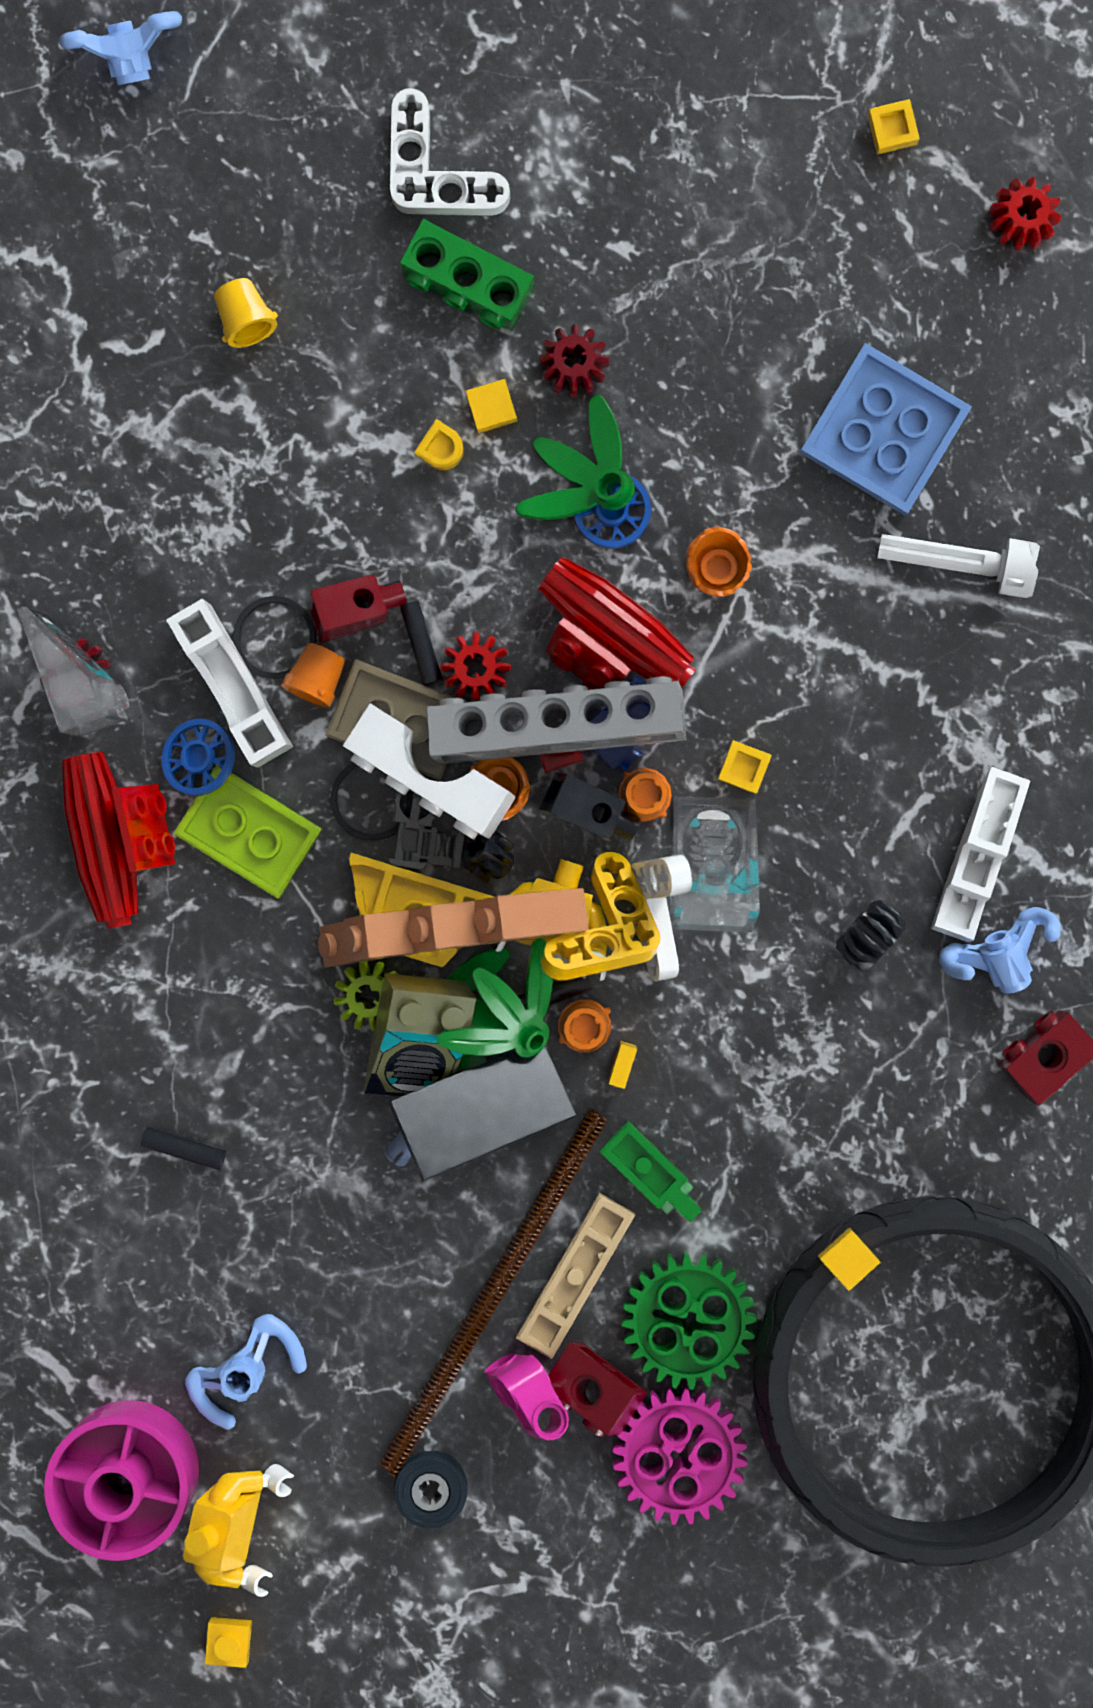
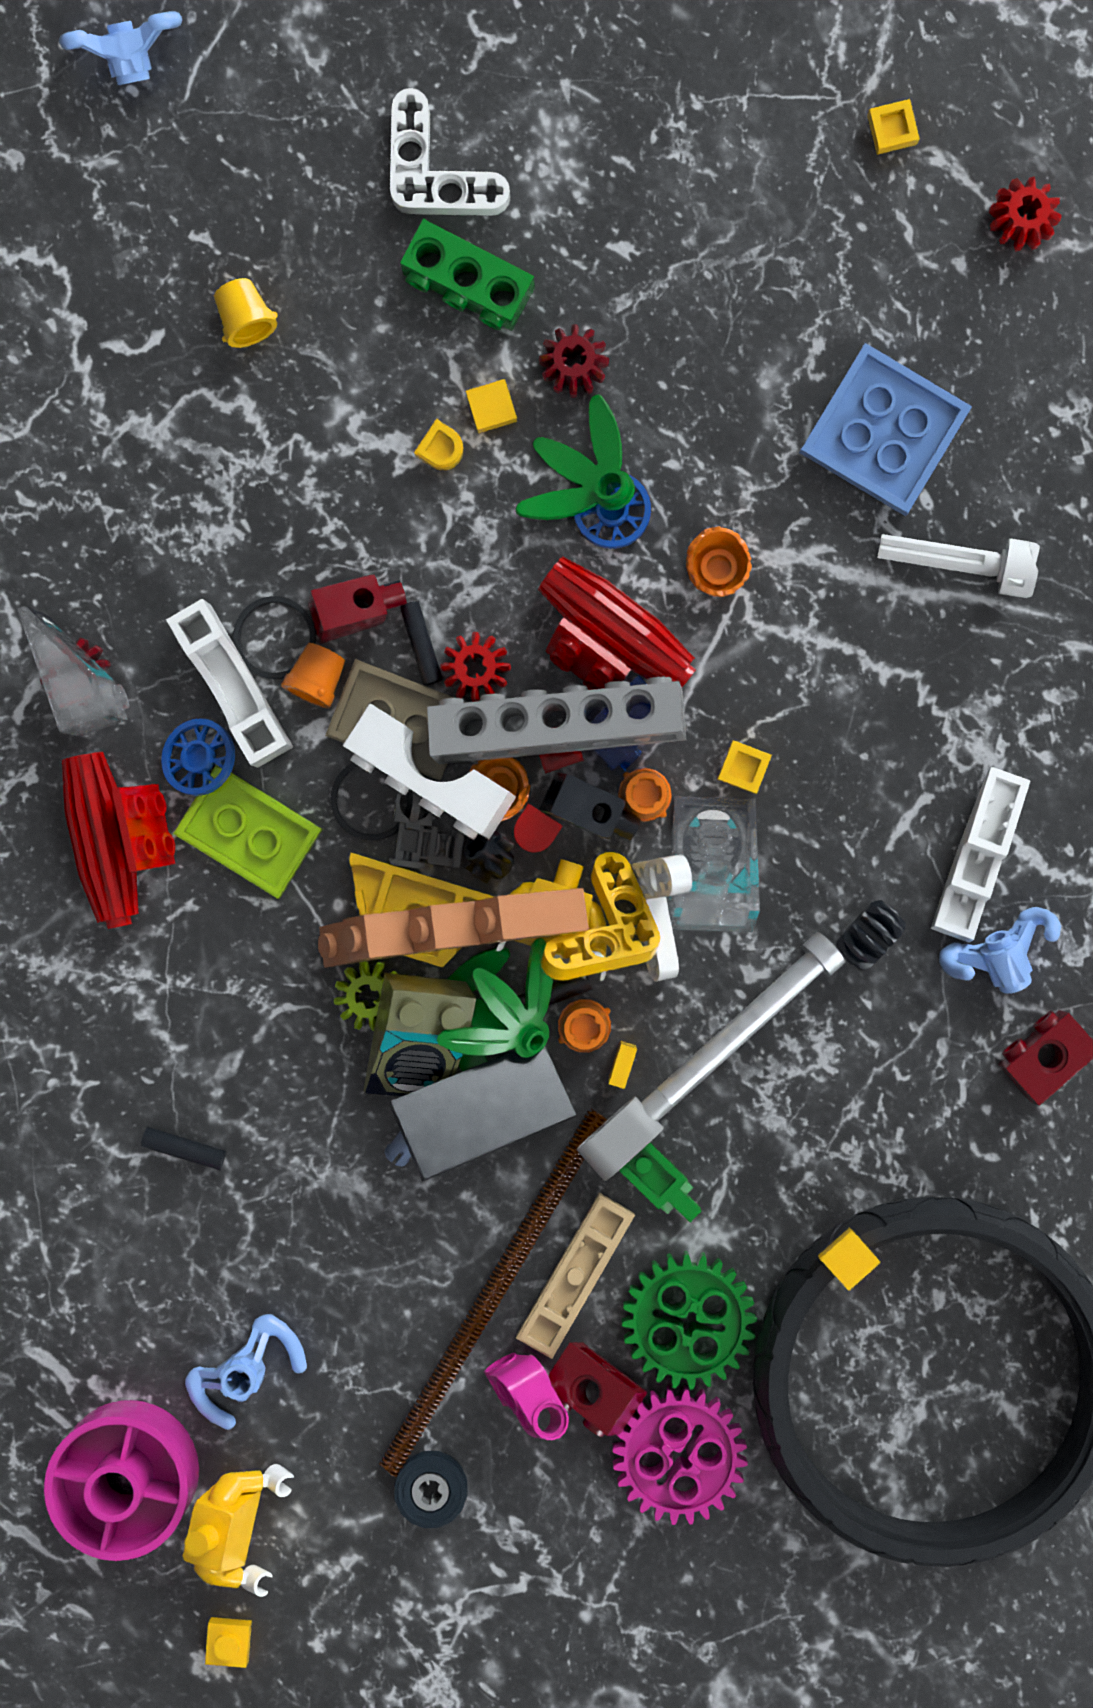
(535, 830): none -> red tile
(638, 1122): none -> piece

